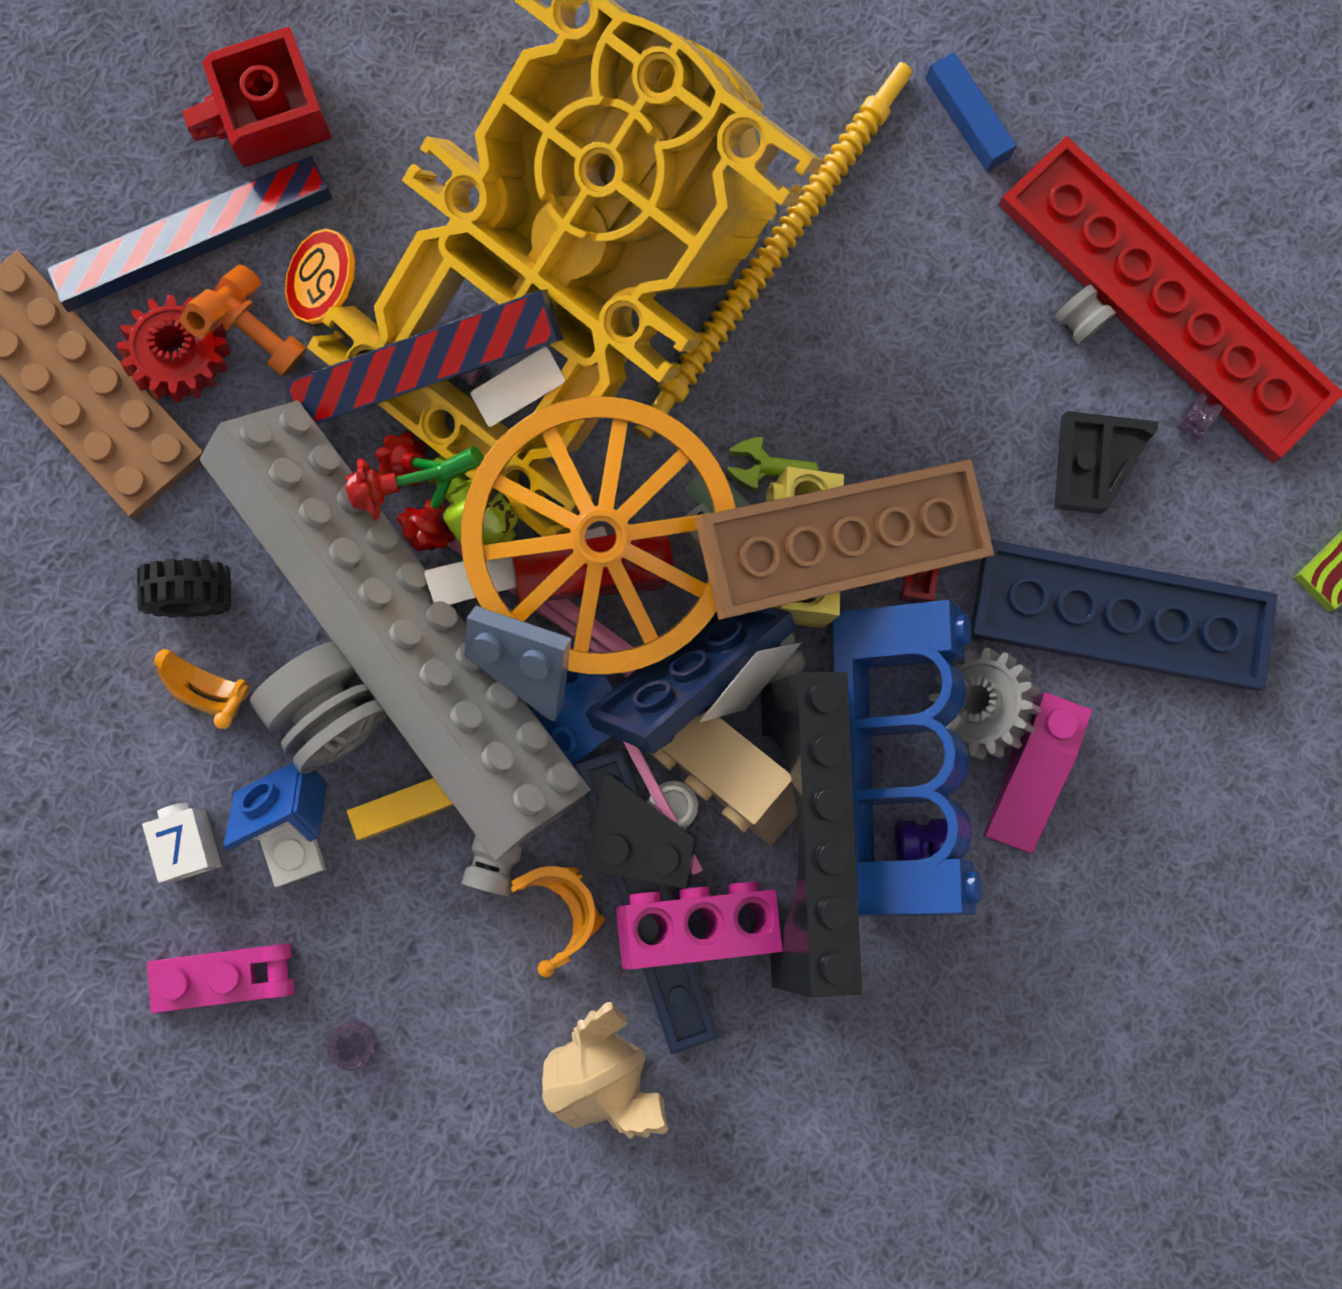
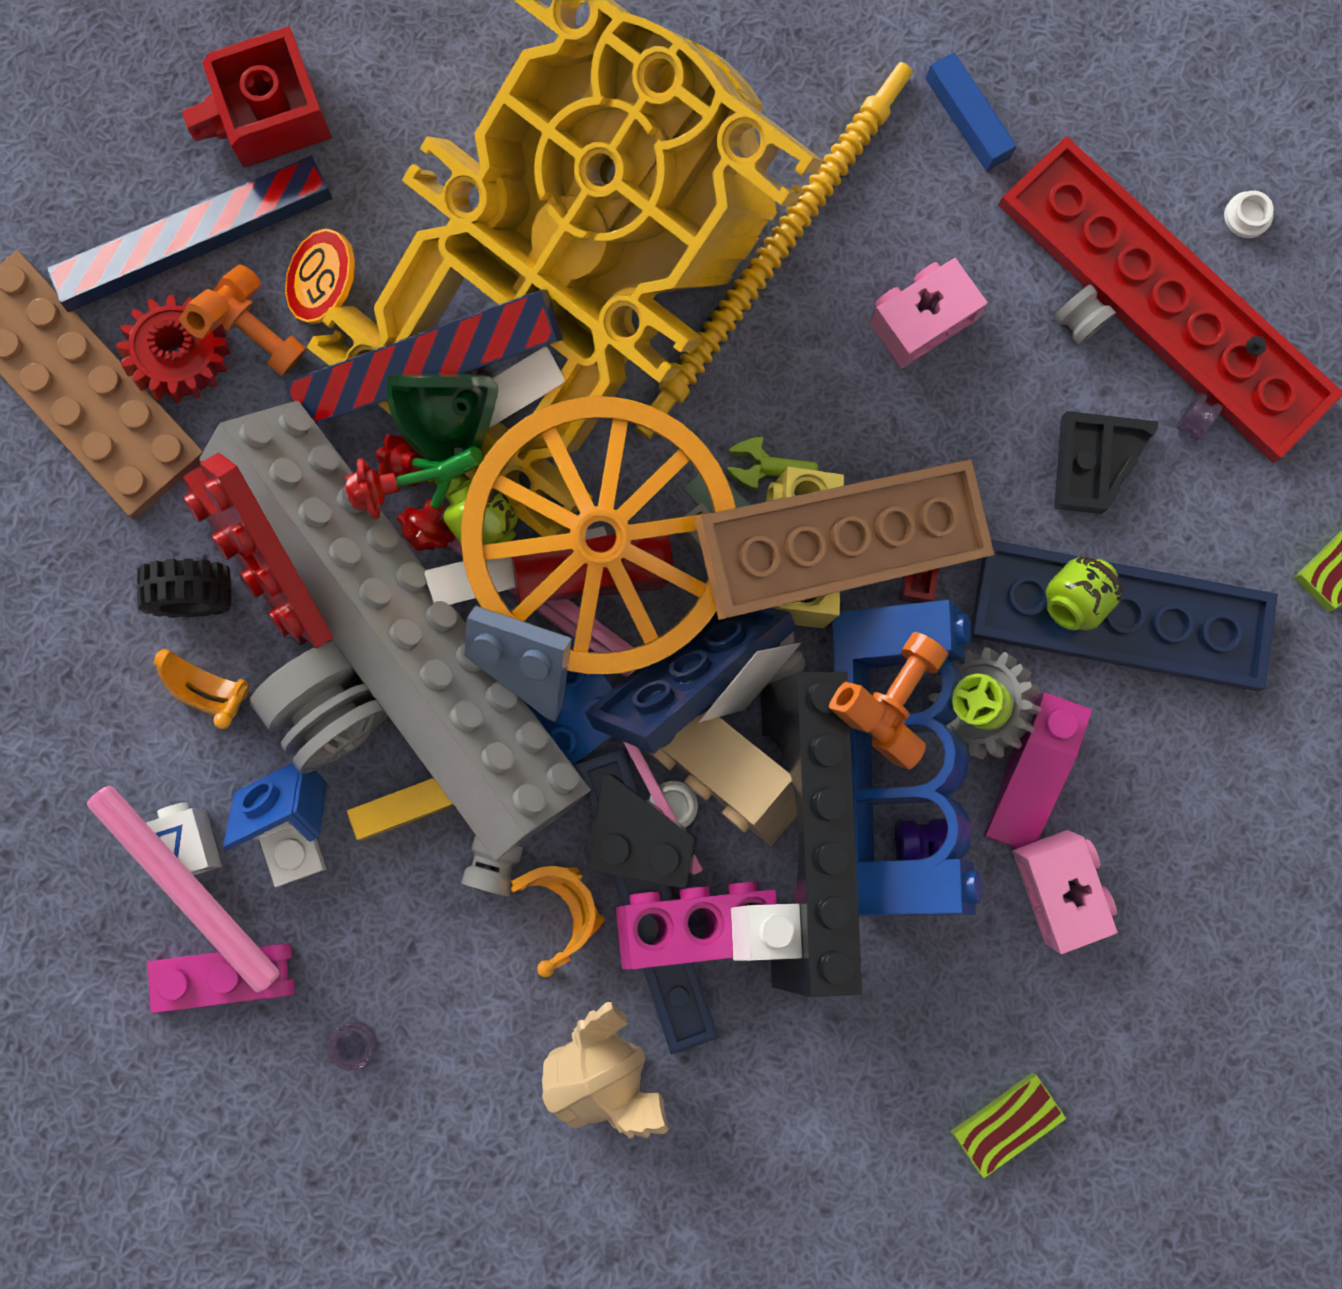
(183, 888): none -> bright pink axle
(246, 535): none -> red plate
(442, 411): none -> dark green hat
(766, 932): none -> white brick
(885, 714): none -> orange bar
(912, 334): none -> bright pink brick
(972, 696): none -> lime wheel
(1008, 1125): none -> tile
(1045, 874): none -> bright pink brick
(1083, 593): none -> lime head
(1249, 214): none -> white plate
(1256, 345): none -> black piece

